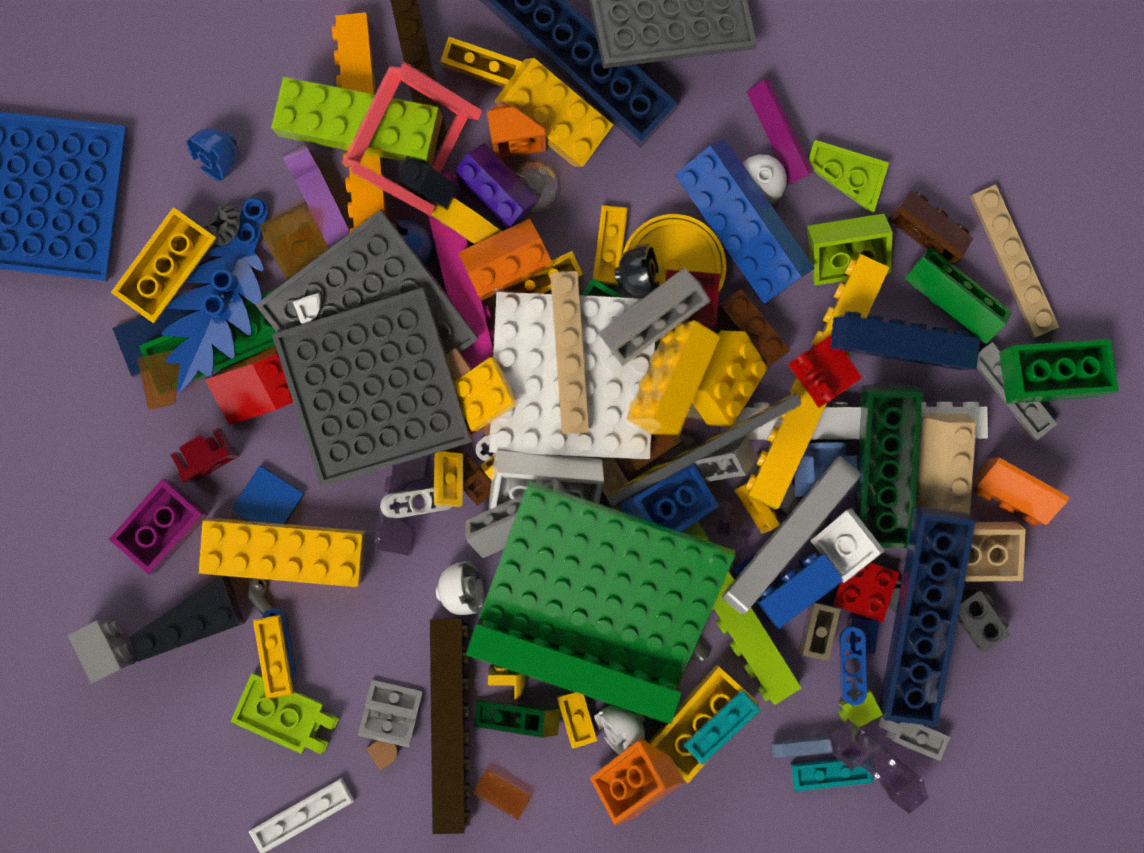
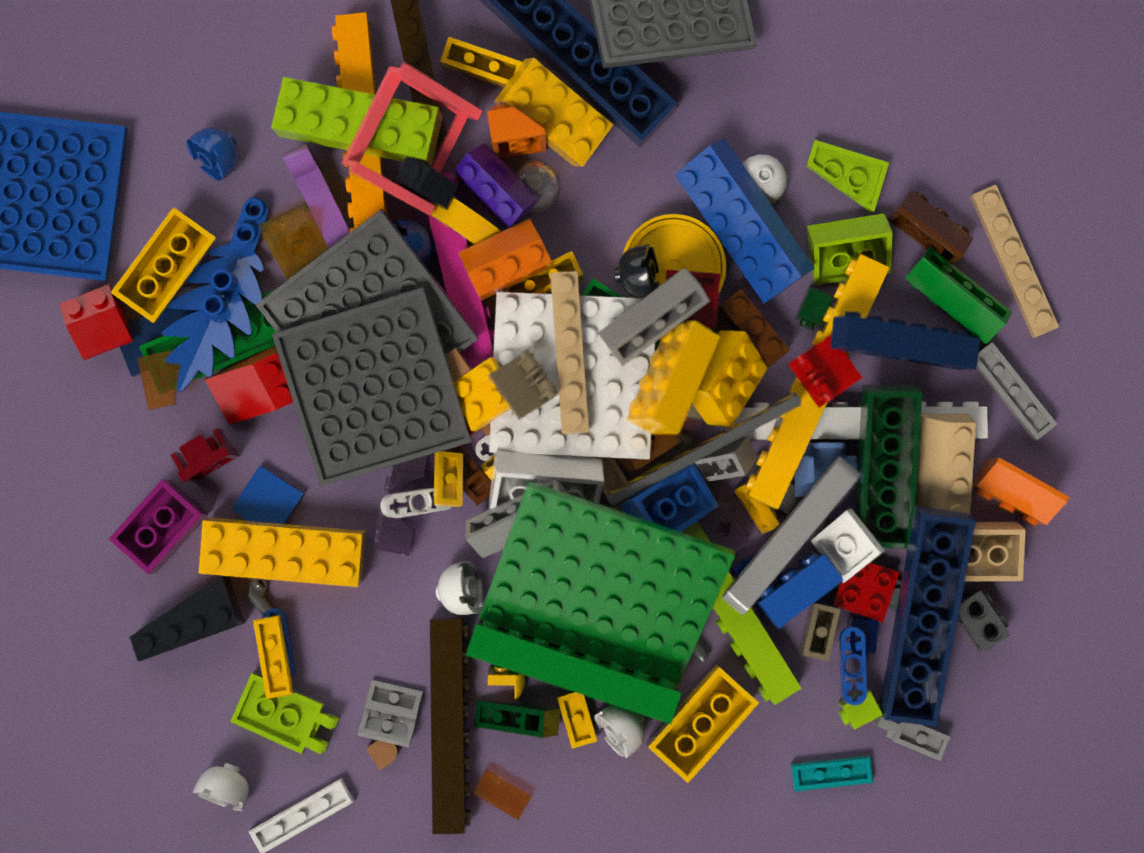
(96, 322): none -> red slope
(102, 649): light grey brick -> none
(223, 786): none -> white cylinder
(227, 230): dark grey gear -> none
(308, 307): white tile -> none
(523, 384): none -> dark tan hinge
(609, 243): yellow tile -> none
(635, 781): orange slope -> none
(722, 727): teal tile -> none
(779, 131): magenta tile -> none
(801, 746): sand blue beam -> none
(813, 308): none -> dark green brick
(859, 749): clear purple arch -> none
(1058, 371): green brick -> none

